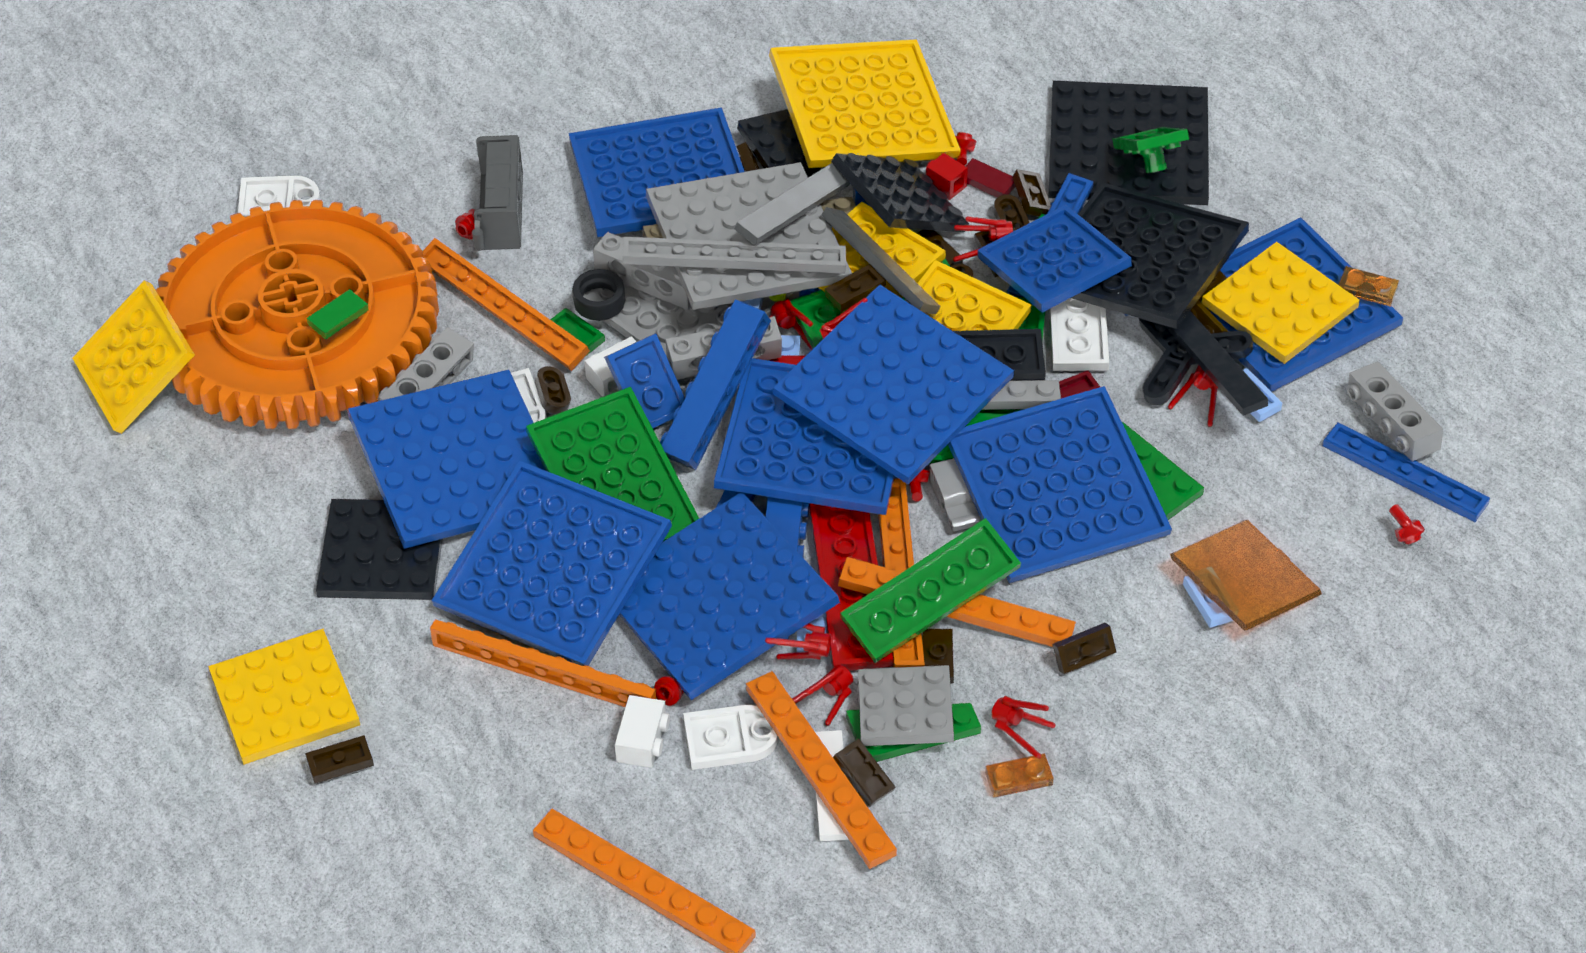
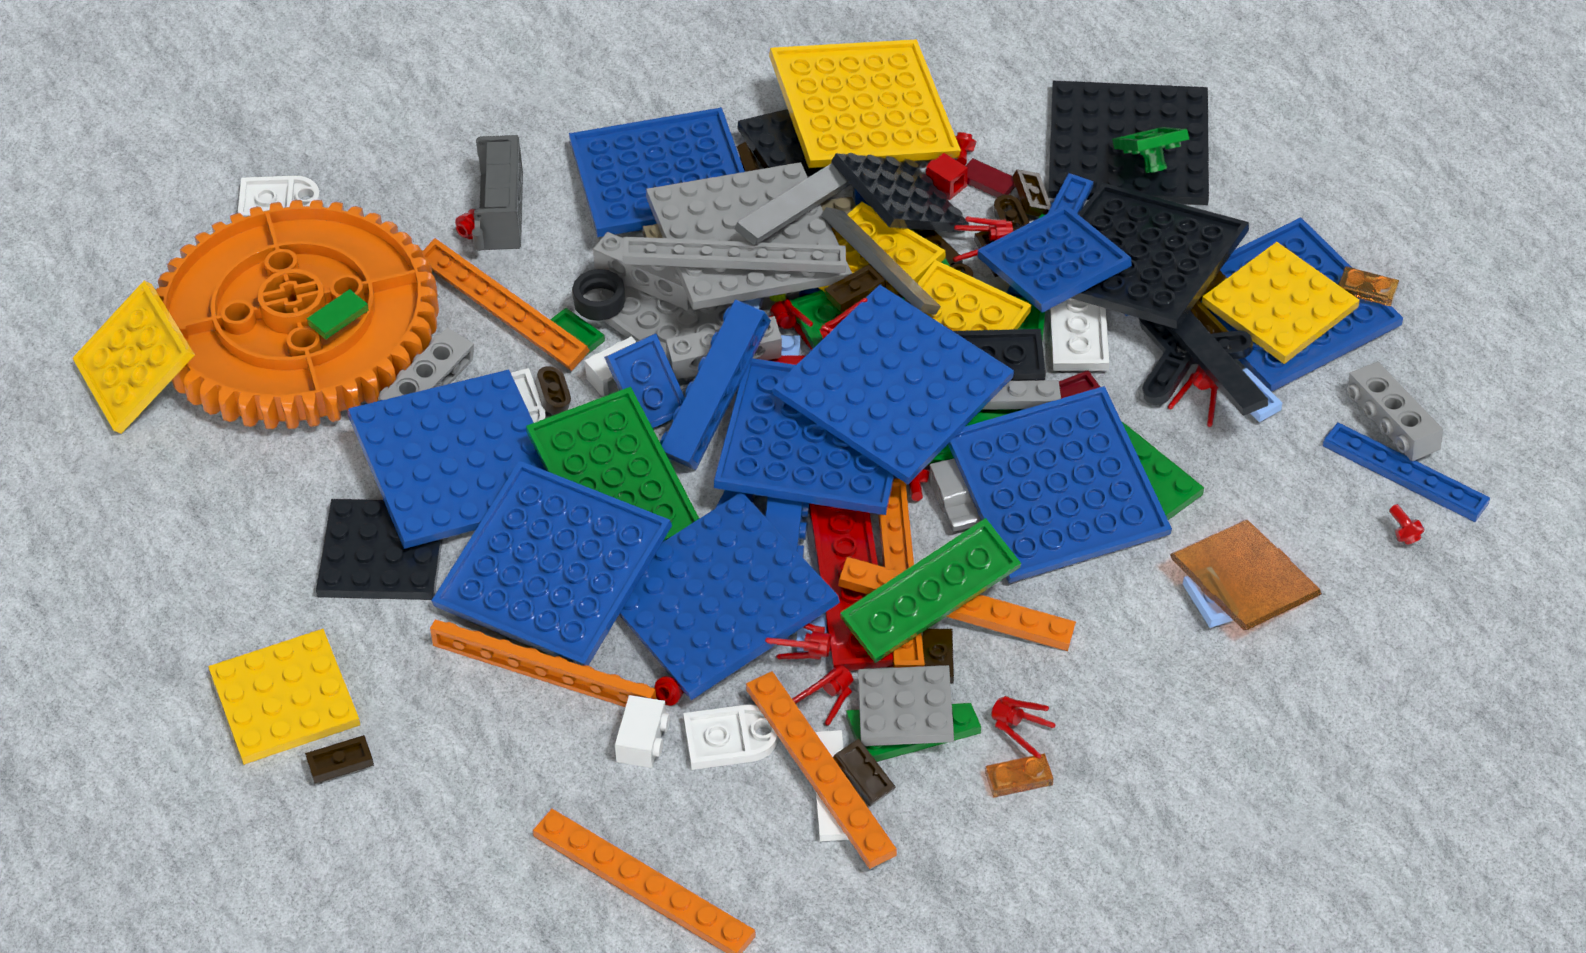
(1084, 648): dark brown plate -> none

